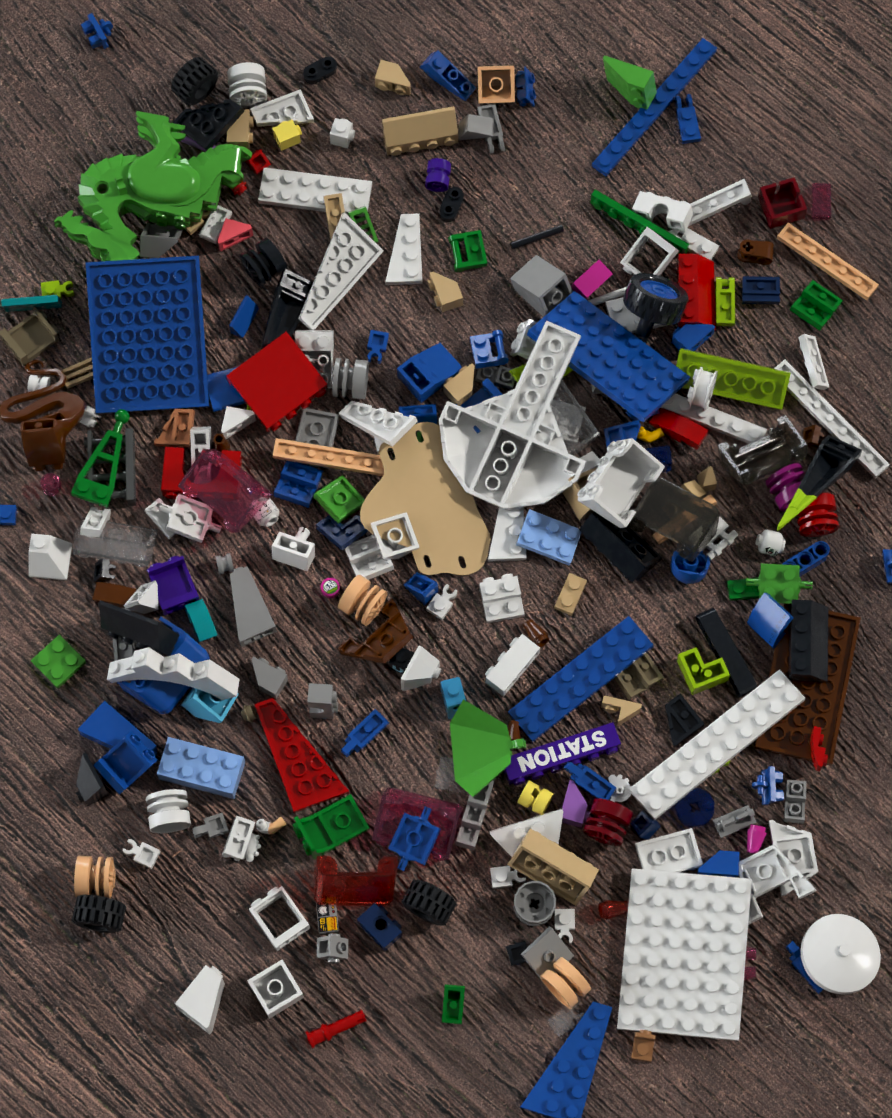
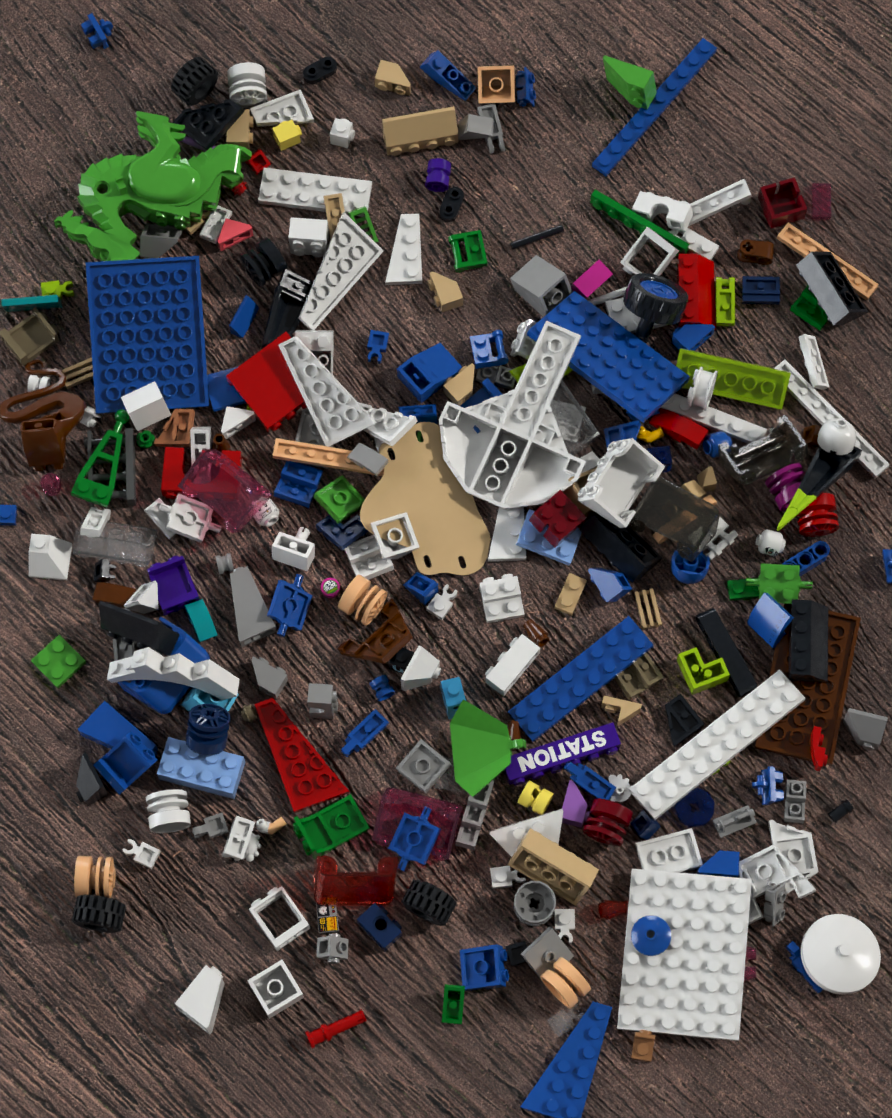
(145, 434): none -> green plate
(146, 406): none -> white slope
(207, 729): none -> dark blue wheel
(289, 605): none -> blue plate
(308, 236): none -> white brick
(329, 403): none -> white wing
(350, 378): light grey wheel -> none
(368, 458): none -> light grey slope
(382, 688): none -> blue wheel
(423, 766): none -> light grey plate
(483, 967): none -> blue plate
(560, 516): none -> dark red piece
(610, 583): none -> slope
(644, 593): none -> tan tile
(656, 944): none -> blue dish
(687, 120): blue hinge -> none
(712, 441): none -> blue head
(755, 838): dark pink cone -> none
(774, 911): none -> light grey hinge
(831, 288): none -> slope
(837, 436): none -> white cylinder
(840, 811): none -> black pin
(865, 728): none -> light grey slope

